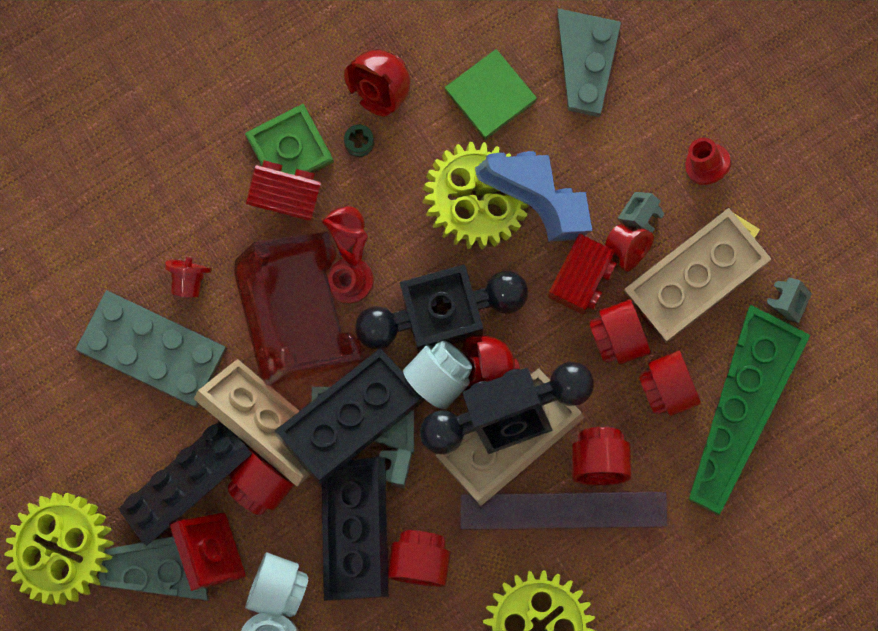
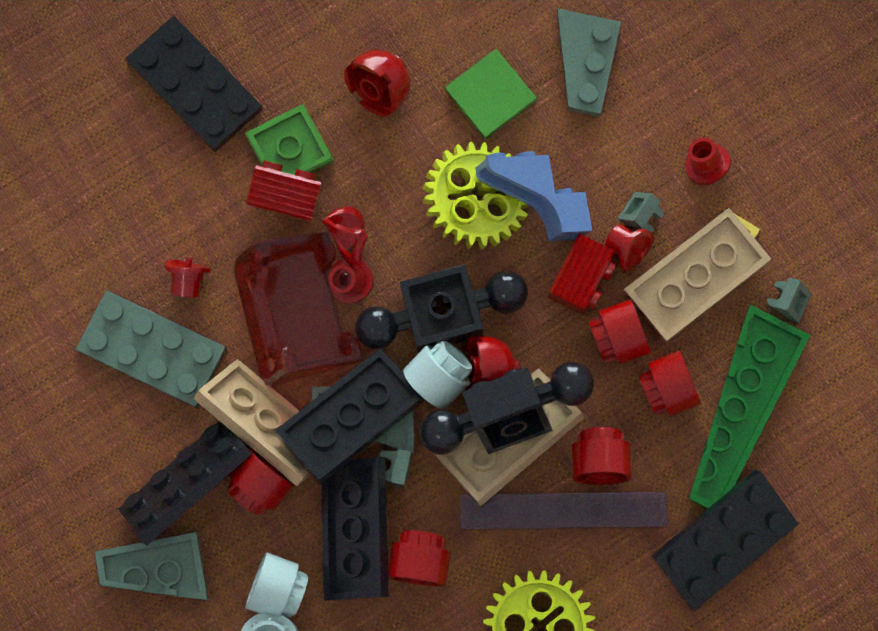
(45, 578): neon yellow gear -> none
(194, 83): none -> black plate
(207, 551): red plate -> none
(368, 136): dark green bush -> none
(724, 540): none -> black plate

